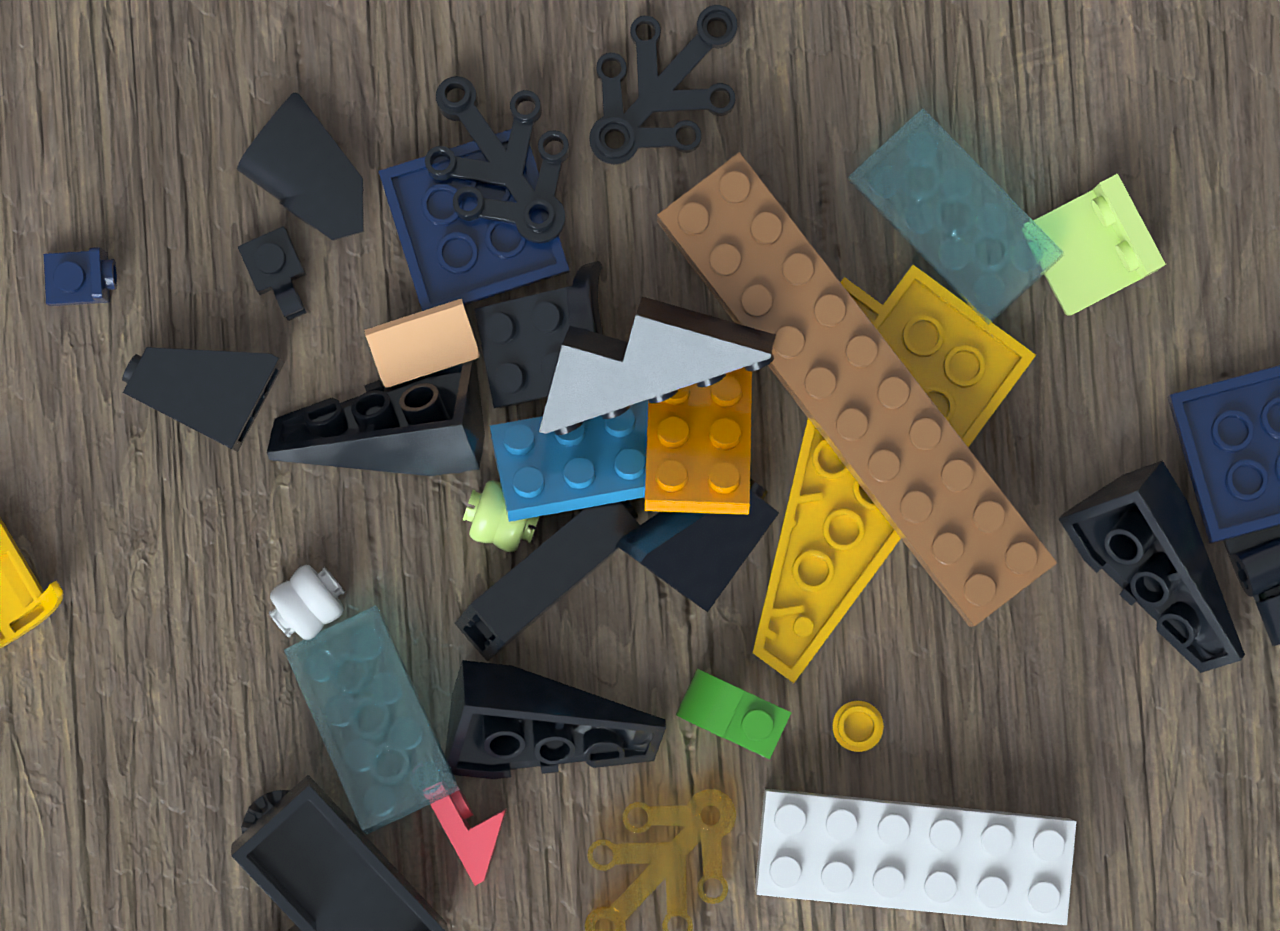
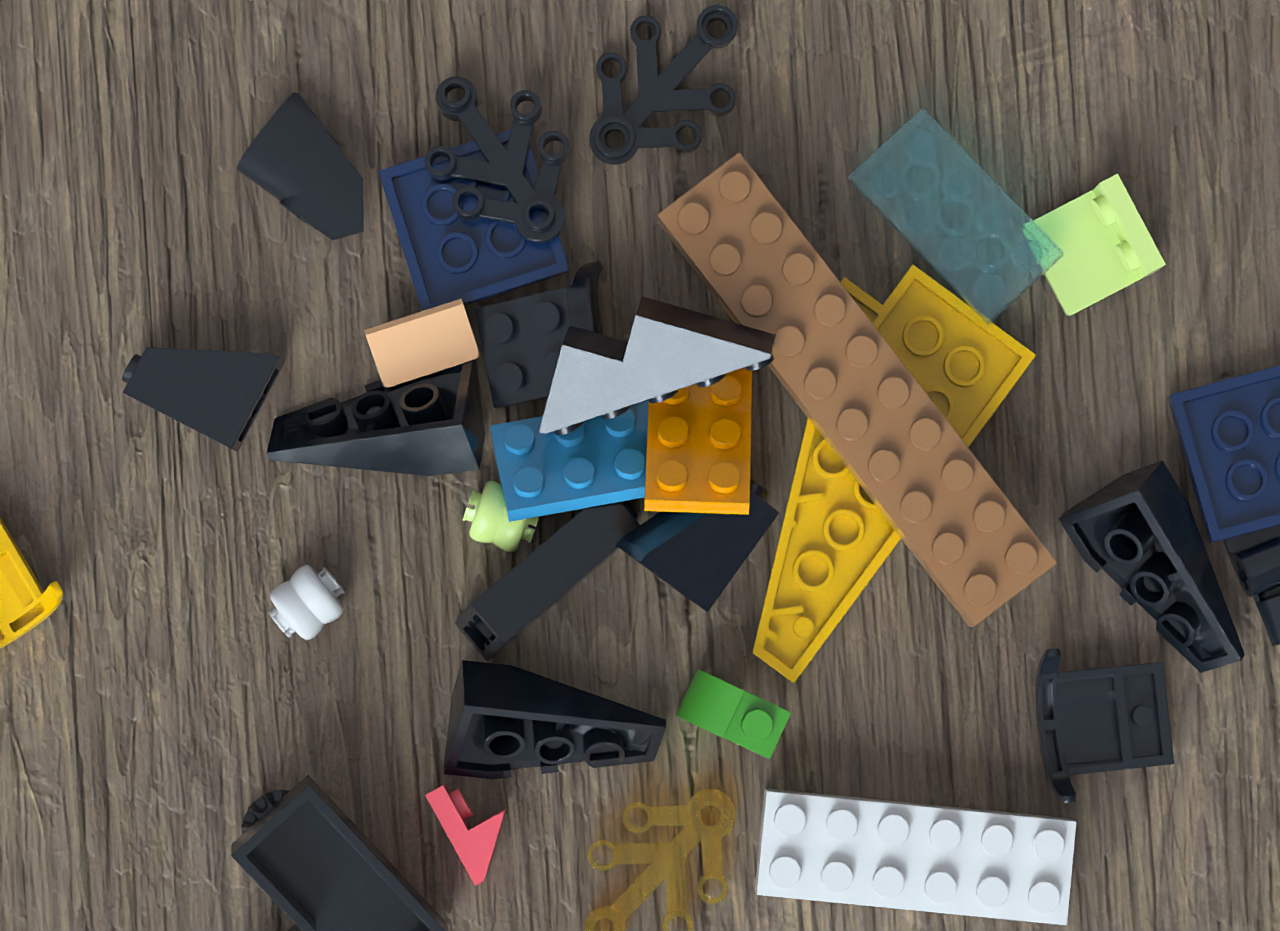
(79, 277): dark blue bracket -> none
(274, 267): black plate -> none
(371, 720): clear light blue plate -> none
(857, 726): yellow plate -> none
(1100, 720): none -> black piece

